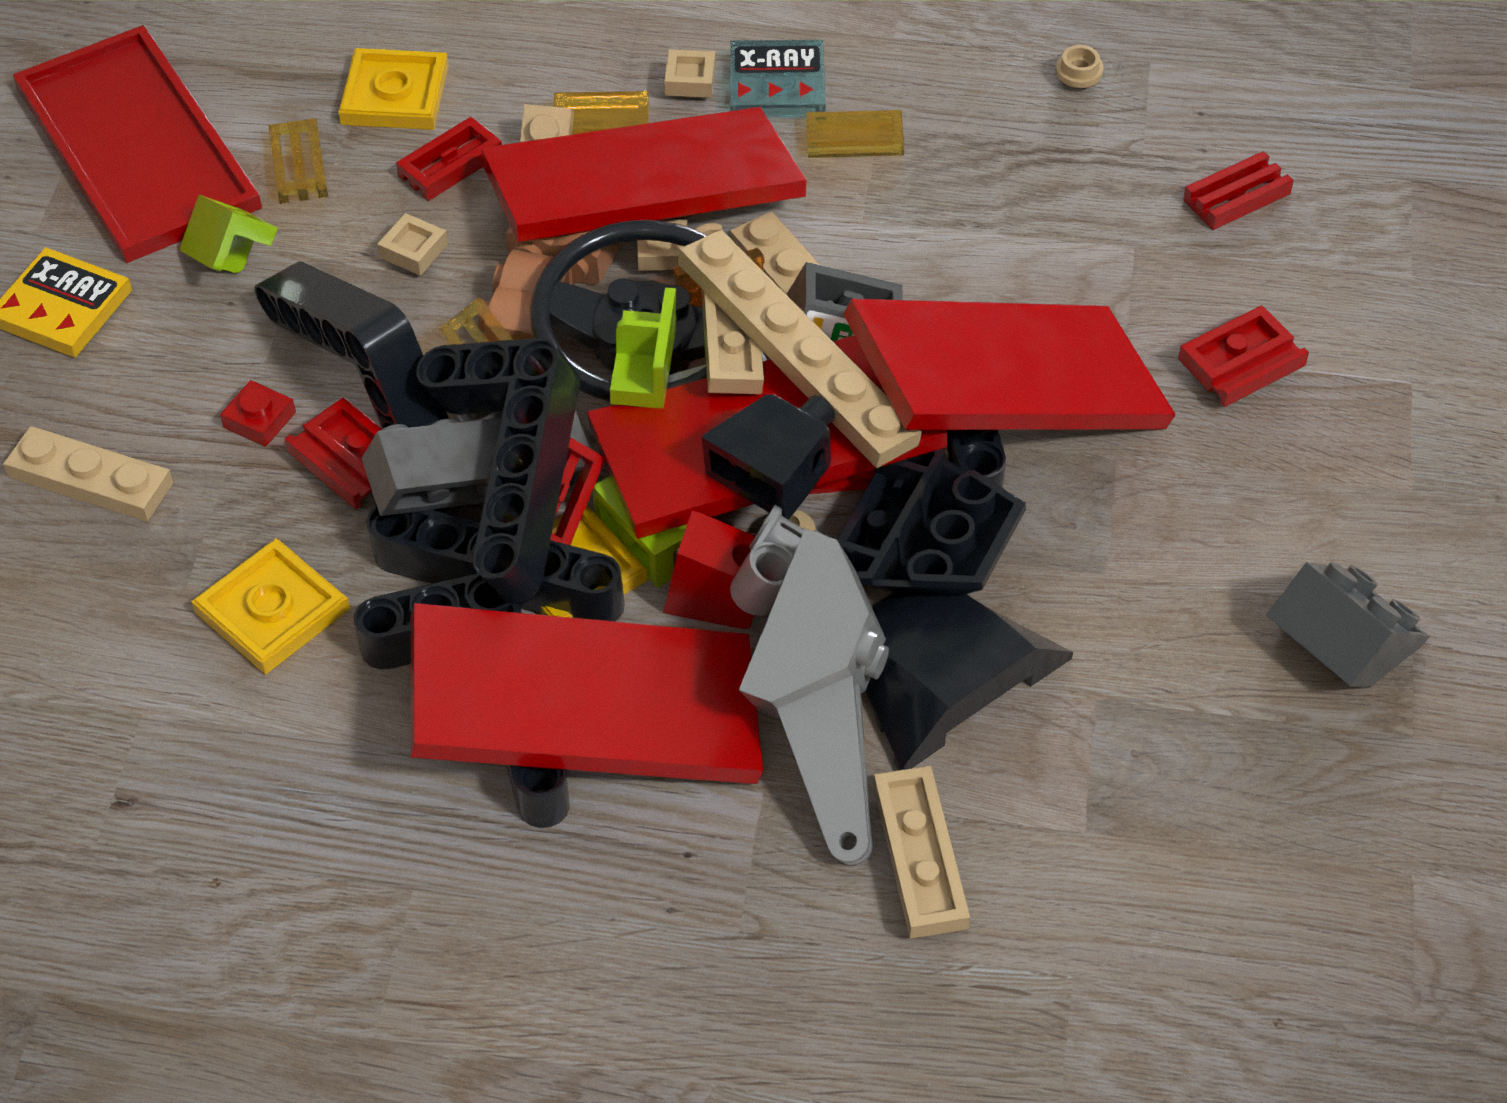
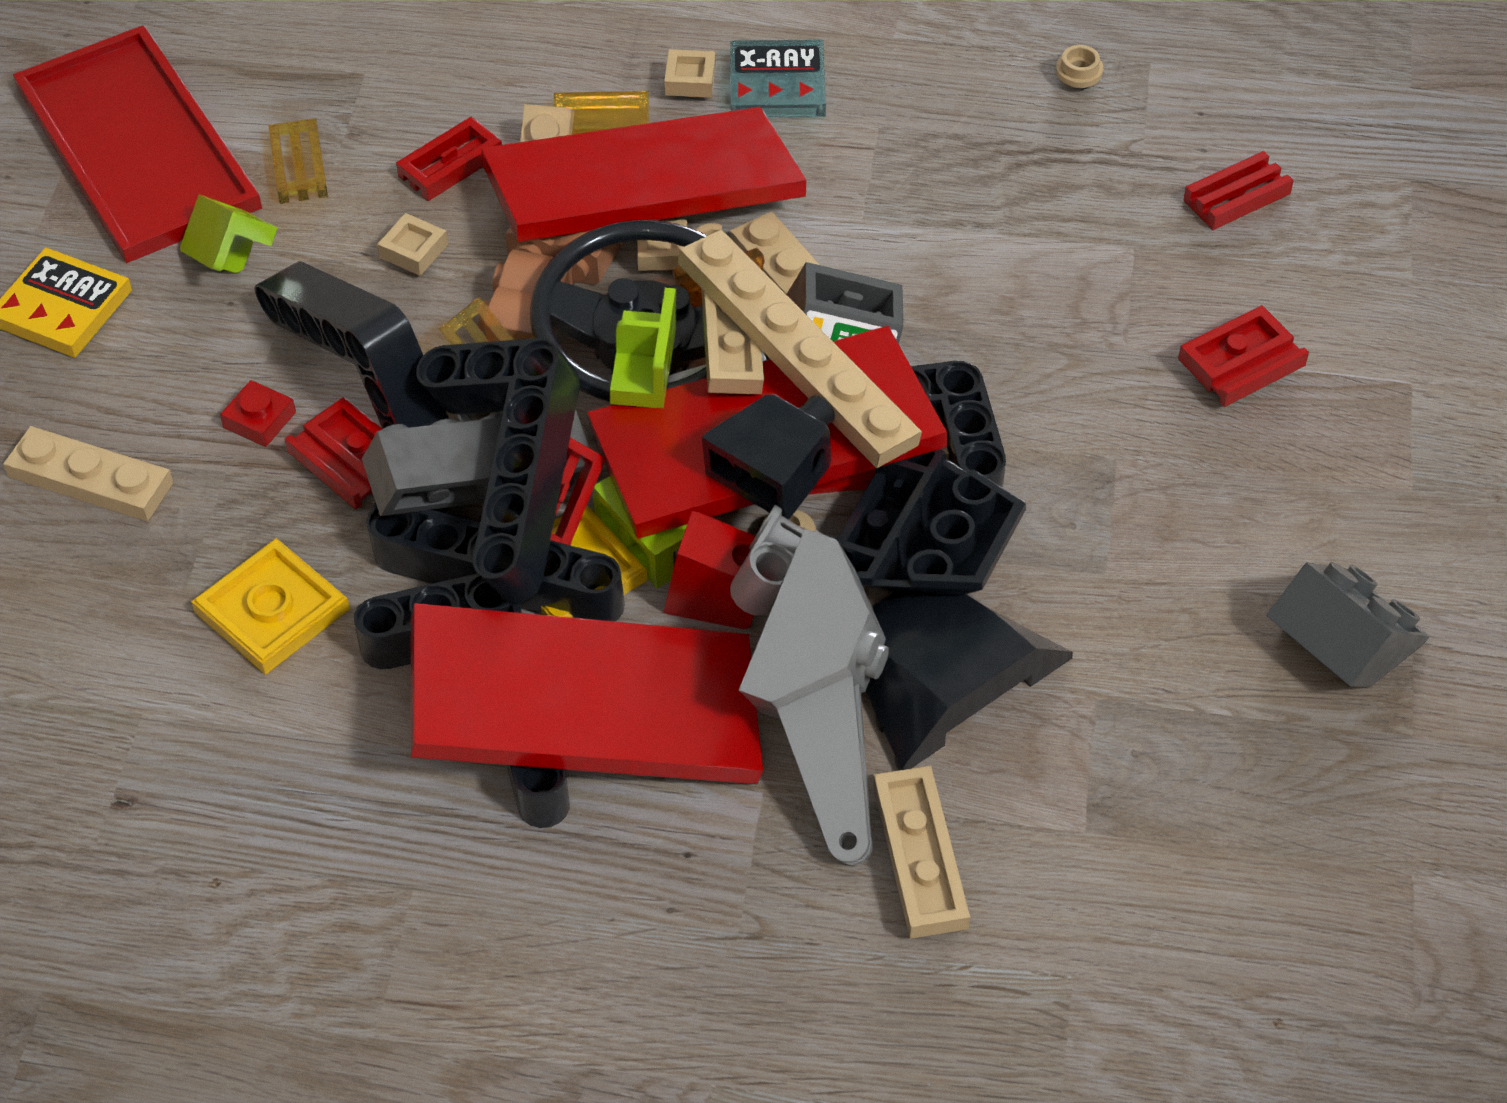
(394, 89): yellow tile -> none
(854, 133): clear yellow tile -> none
(1006, 366): red tile -> none

